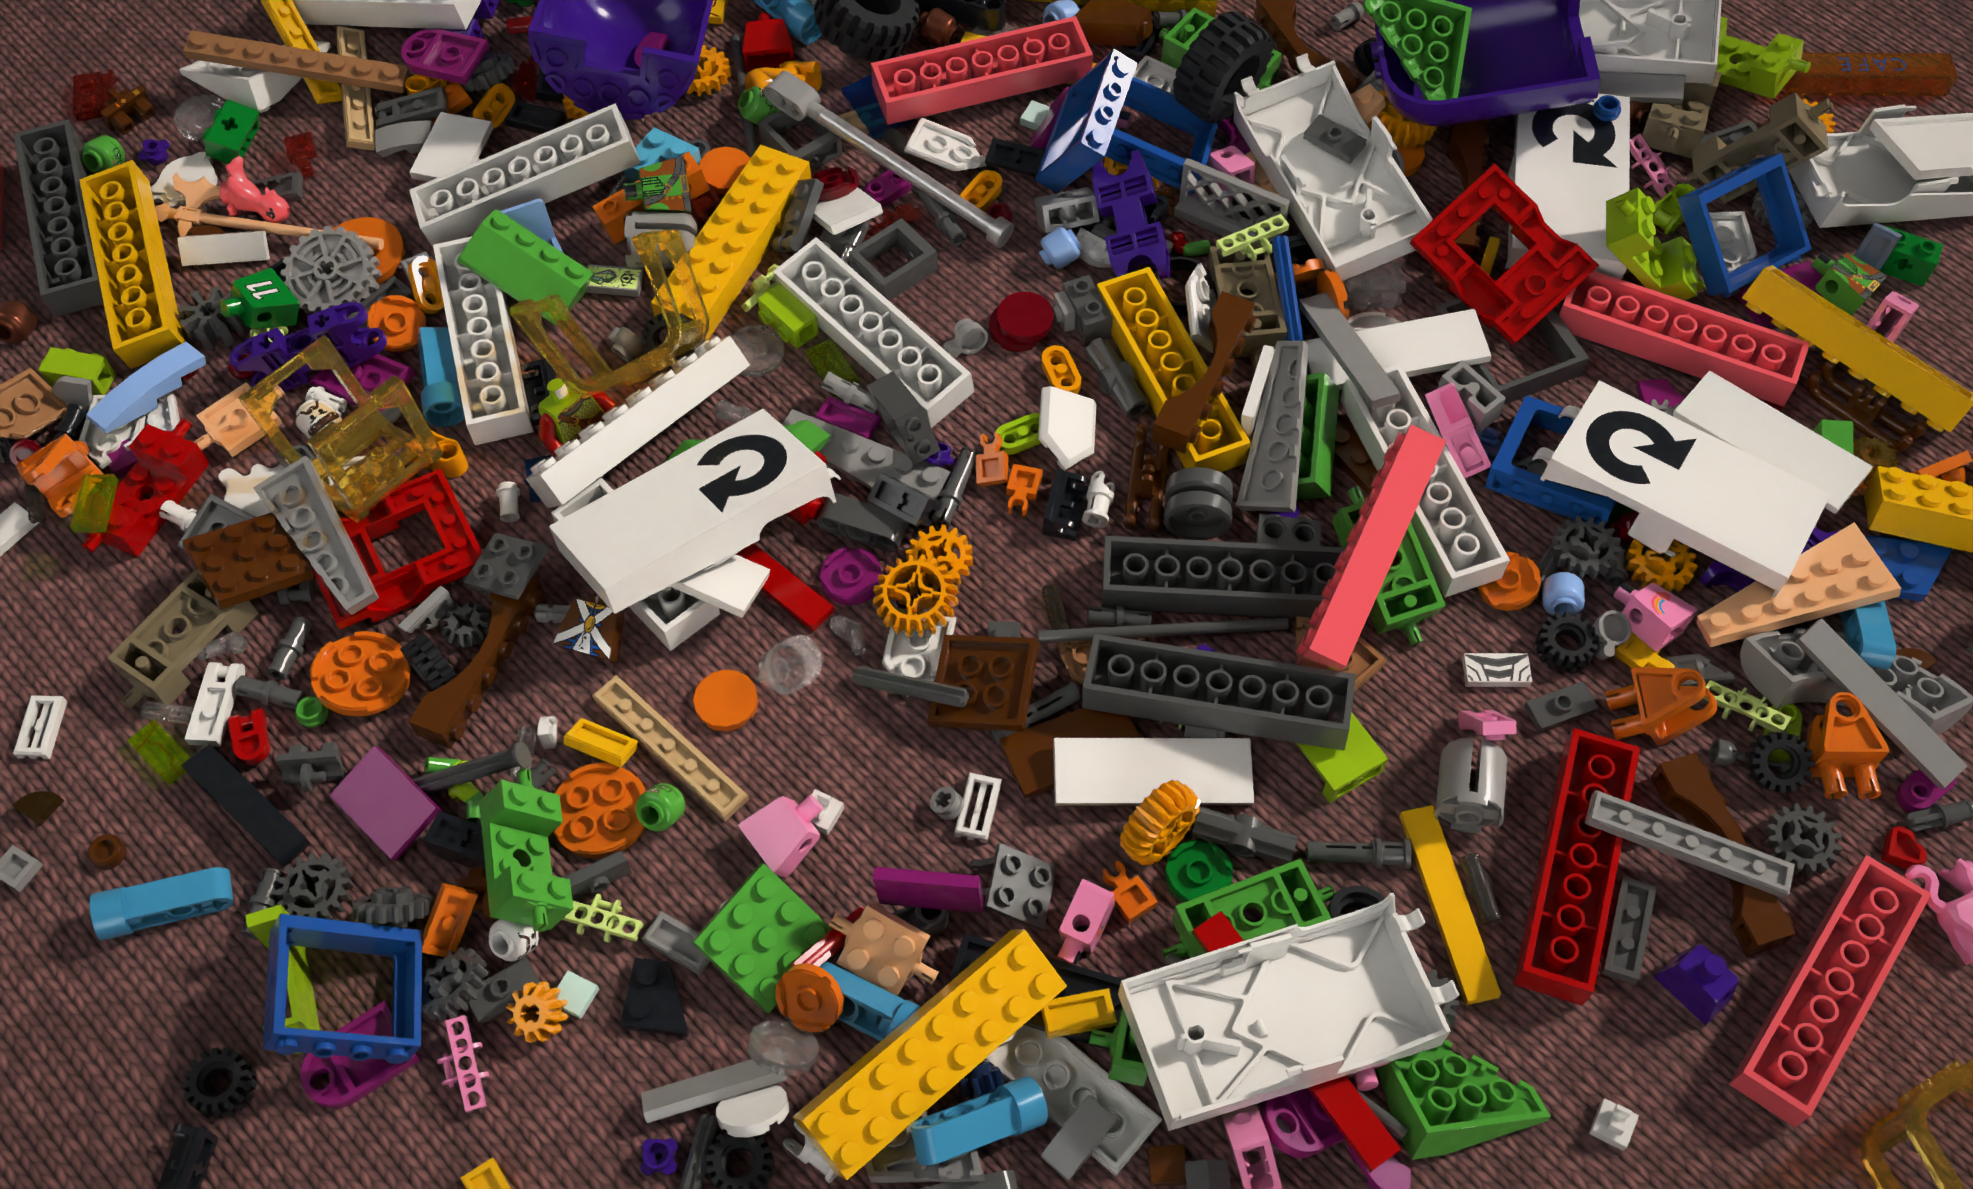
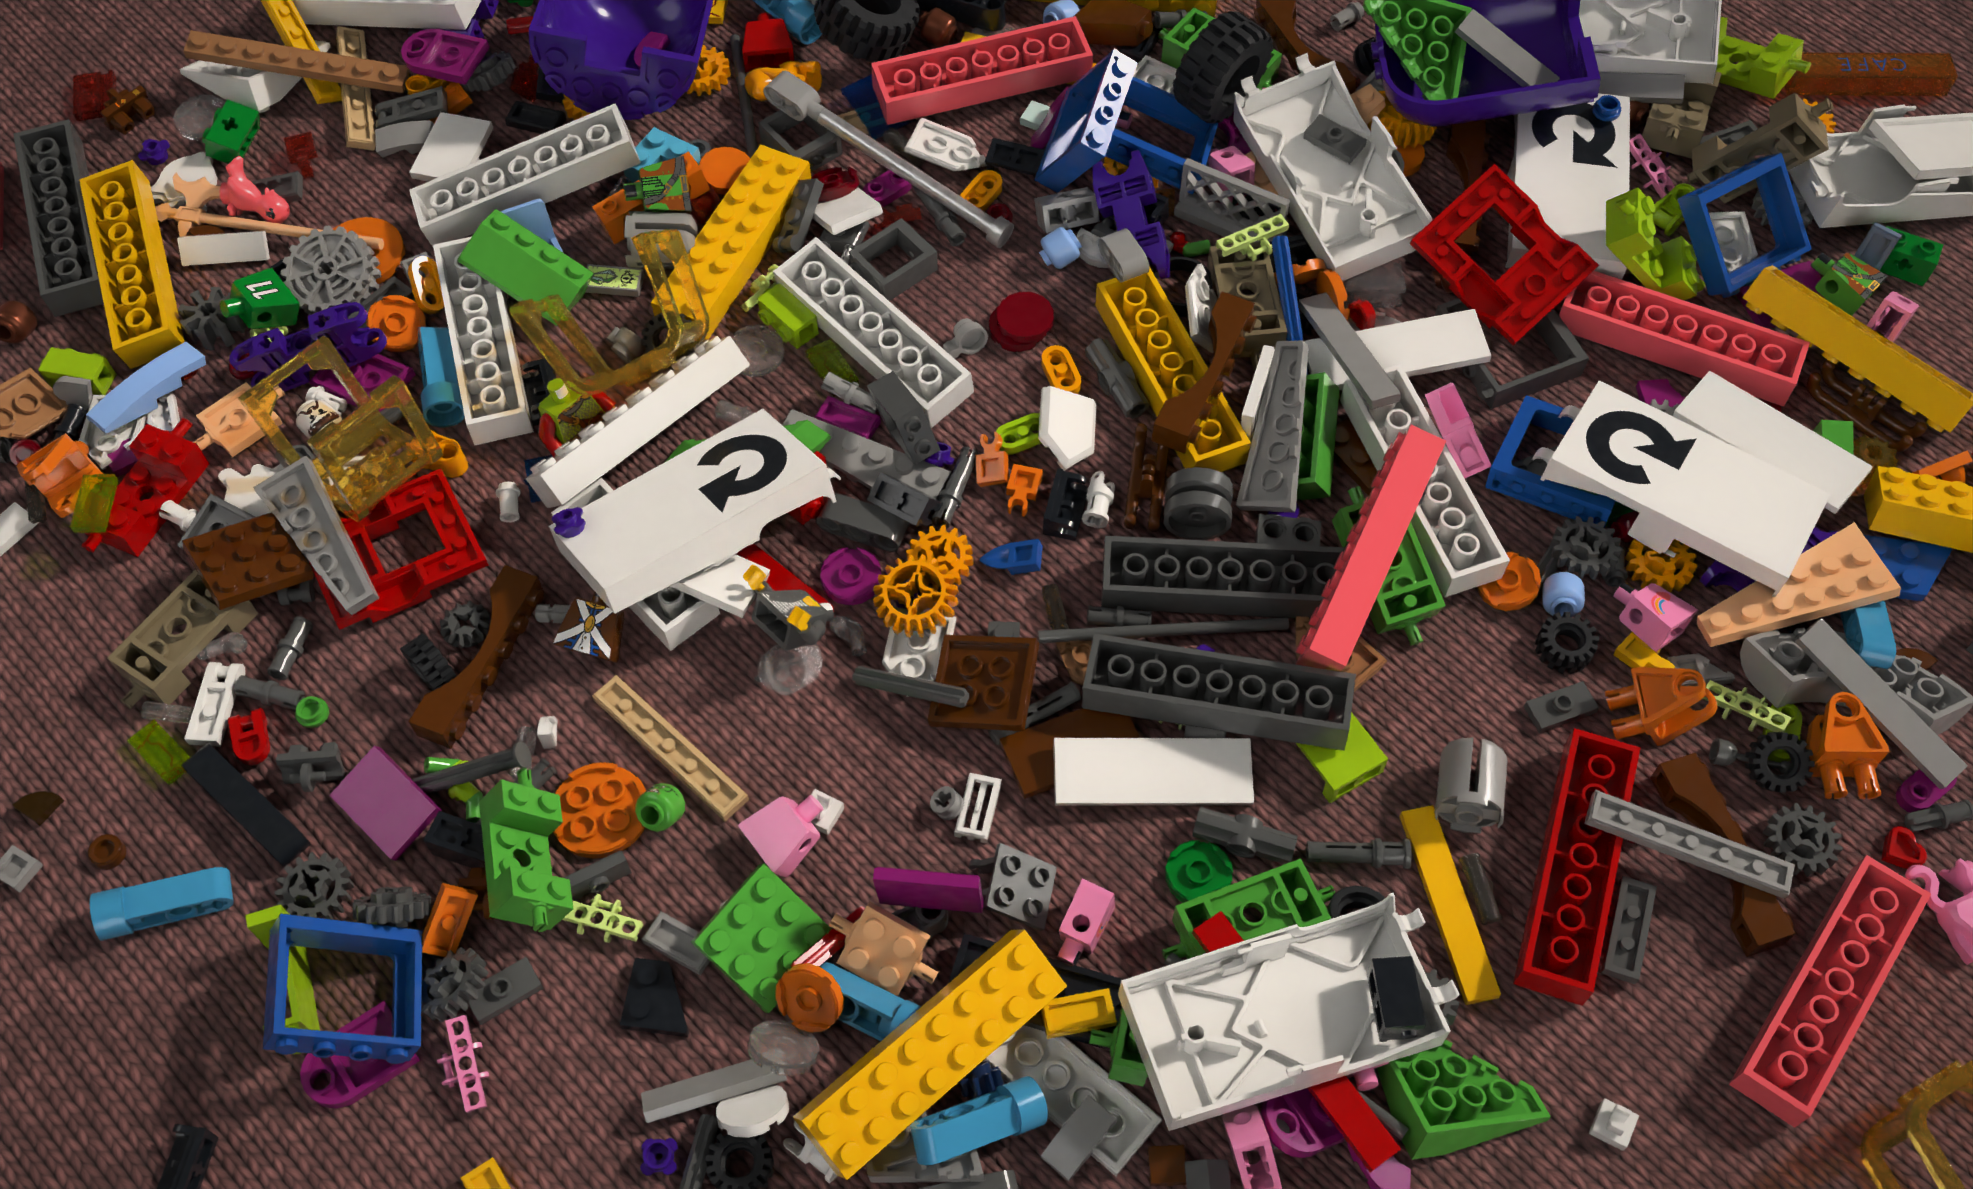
(46, 727): white tile -> none
(102, 154): bright green head -> none
(204, 1070): black tyre -> none
(264, 895): dark grey pin -> none
(360, 674): orange tile -> none
(429, 612): light grey tile -> none
(493, 109): light orange plate -> none
(506, 566): dark grey plate -> none
(512, 940): white head -> none
(549, 1011): light orange gear -> none
(569, 522): none -> dark purple plate
(577, 992): light aqua tile -> none
(600, 742): yellow tile -> none
(725, 700): orange tile -> none
(754, 105): bright green head -> none
(787, 615): none -> dark grey torso
(1015, 556): none -> blue plate
(1063, 311): light grey plate -> none
(1091, 314): dark grey brick -> none
(1123, 255): none -> light grey beam
(1130, 896): orange plate -> none
(1160, 822): light orange gear -> none
(1362, 314): none -> red tile
(1395, 998): none -> black hinge
(1478, 396): light grey brick -> none
(1487, 723): bright pink plate -> none
(1490, 254): yellow tile -> none
(1490, 442): dark blue gear -> none
(1496, 670): white tile -> none
(1503, 51): none -> light grey tile
(1612, 630): light grey piece -> none
(1699, 982): dark purple torso -> none

